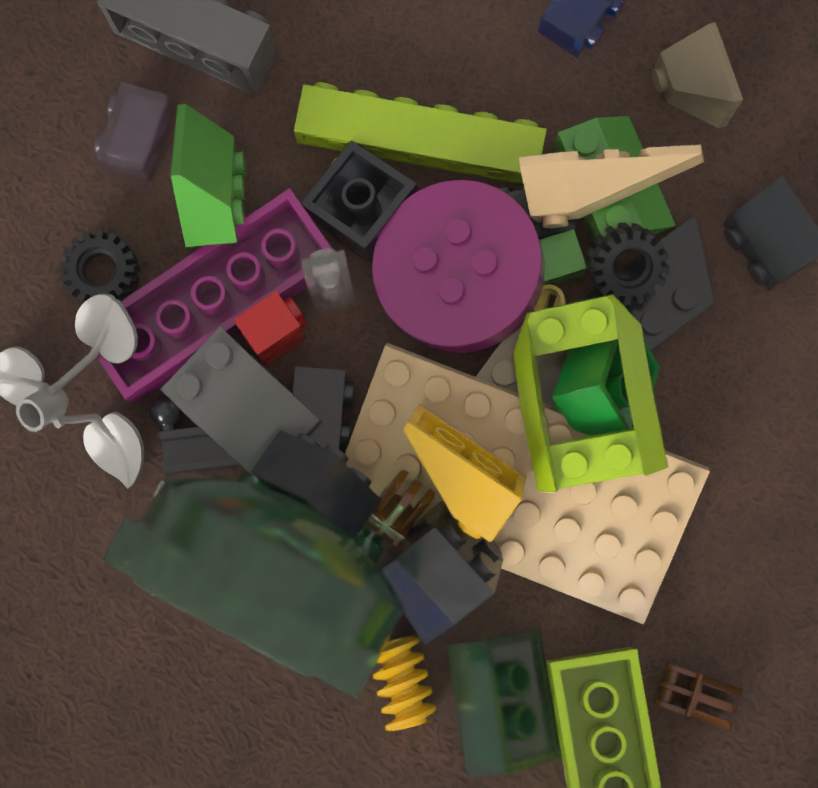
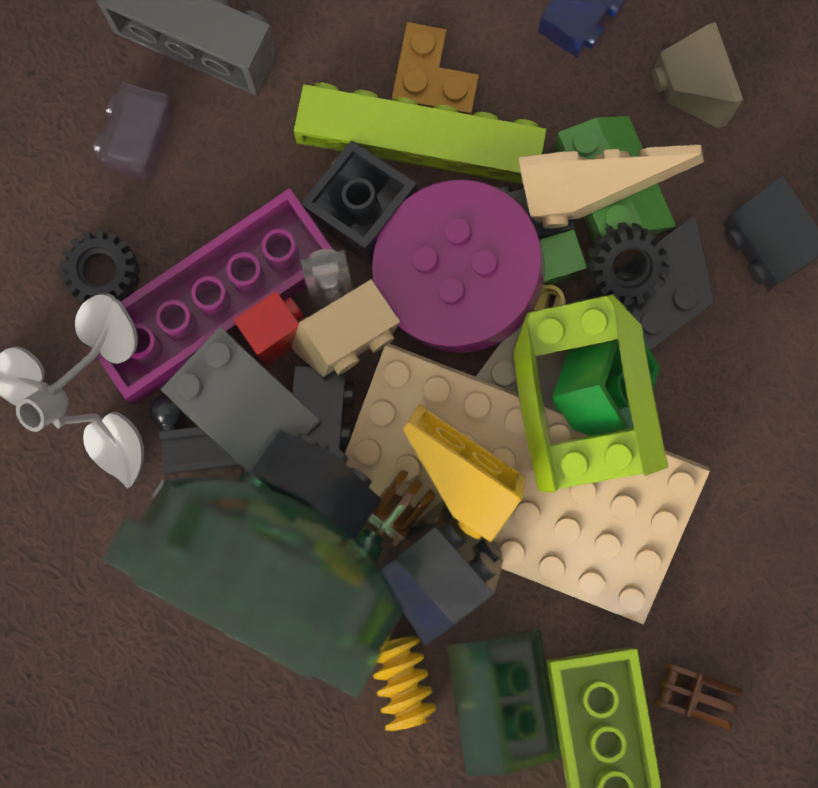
(207, 180): bright green slope -> none
(345, 330): none -> tan slope
(423, 79): none -> pearl gold plate

